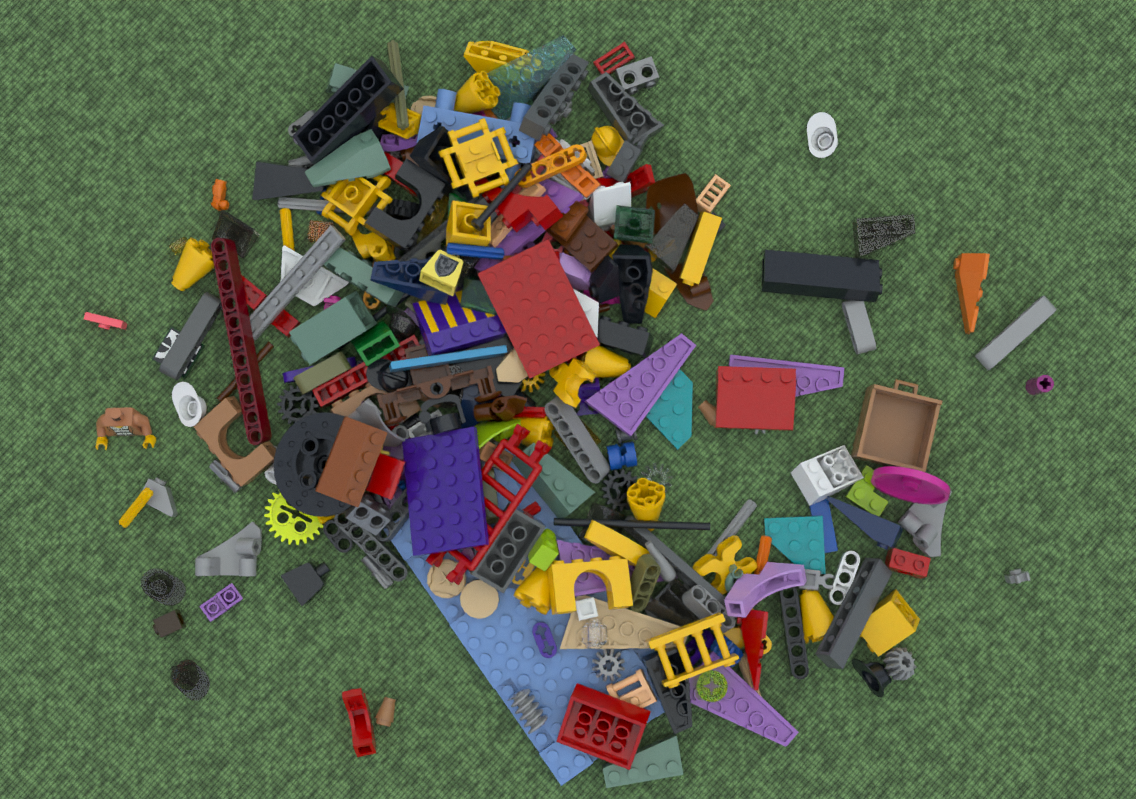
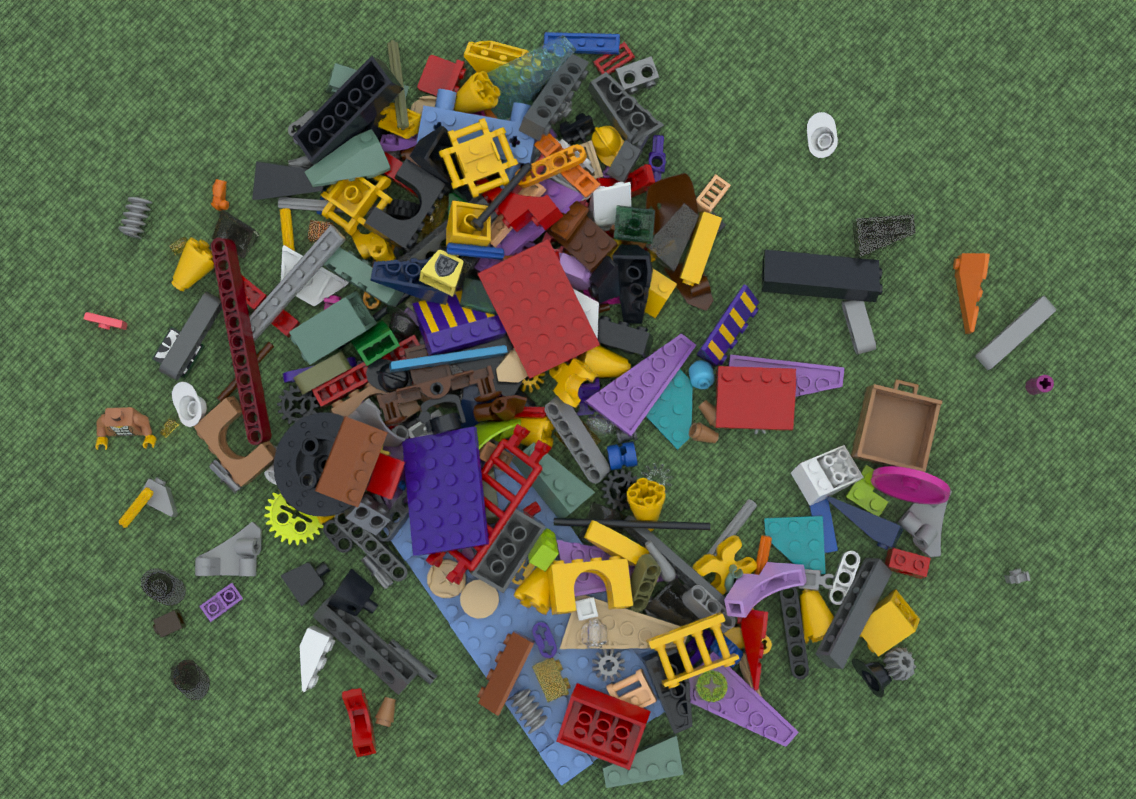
(135, 216): none -> light grey piece
(170, 426): none -> clear yellow tile
(312, 655): none -> white slope
(353, 595): none -> black torso
(366, 646): none -> dark grey brick
(423, 671): none -> dark grey pin
(441, 75): none -> red bracket
(506, 672): none -> dark orange slope
(551, 679): none -> clear yellow bracket
(577, 130): none -> black hips
(589, 42): none -> blue tile
(600, 425): none -> clear head
(657, 153): none -> dark purple axle
(701, 374): none -> medium azure head
(702, 433): none -> medium nougat cone
(728, 327): none -> dark purple slope

